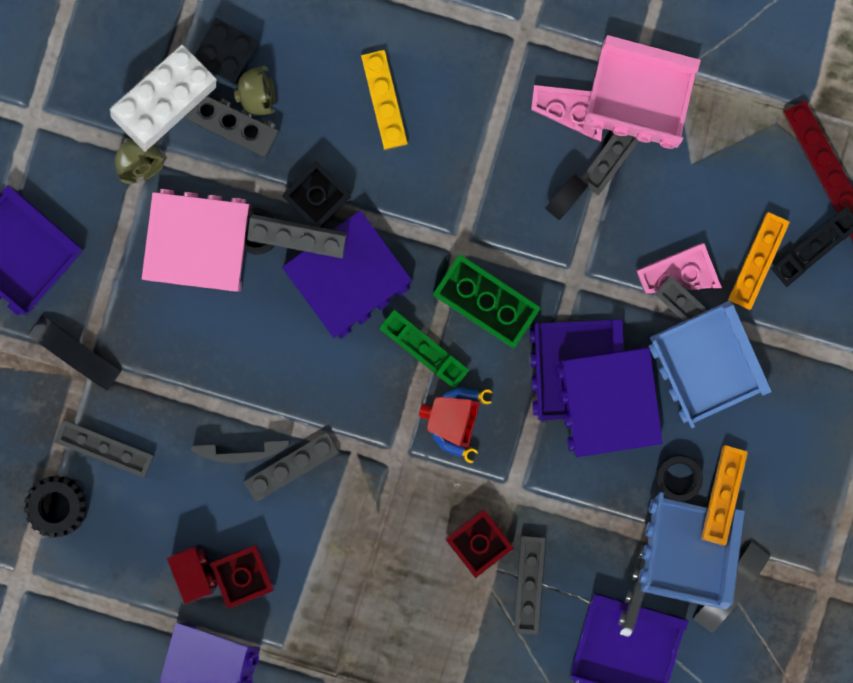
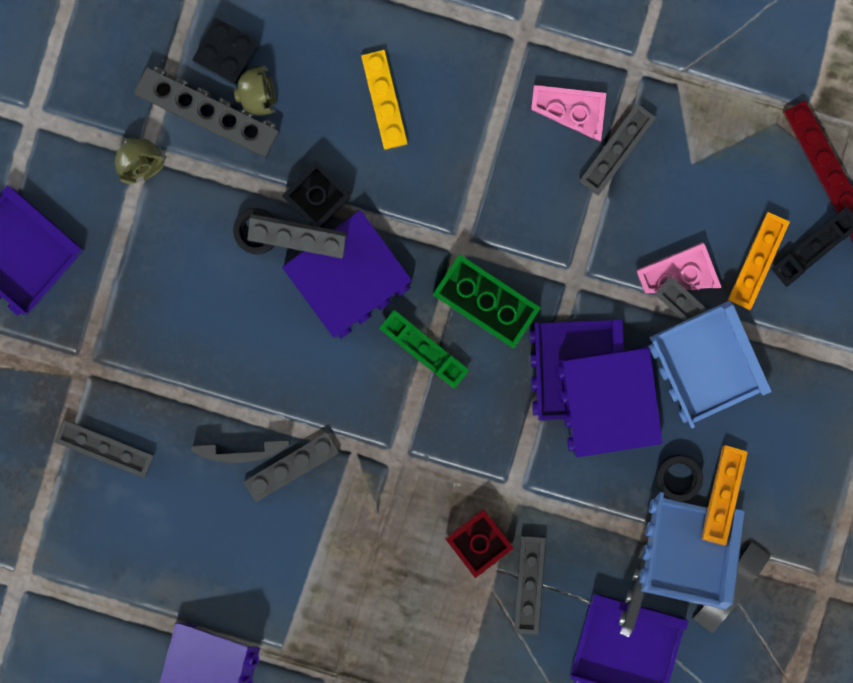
(36, 512): black tyre -> none
(74, 353): black slope -> none
(163, 98): white brick -> none
(192, 573): dark red brick -> none
(196, 240): bright pink panel -> none
(242, 576): dark red brick -> none
(453, 419): red torso -> none
(566, 196): black tyre -> none
(641, 92): bright pink panel -> none

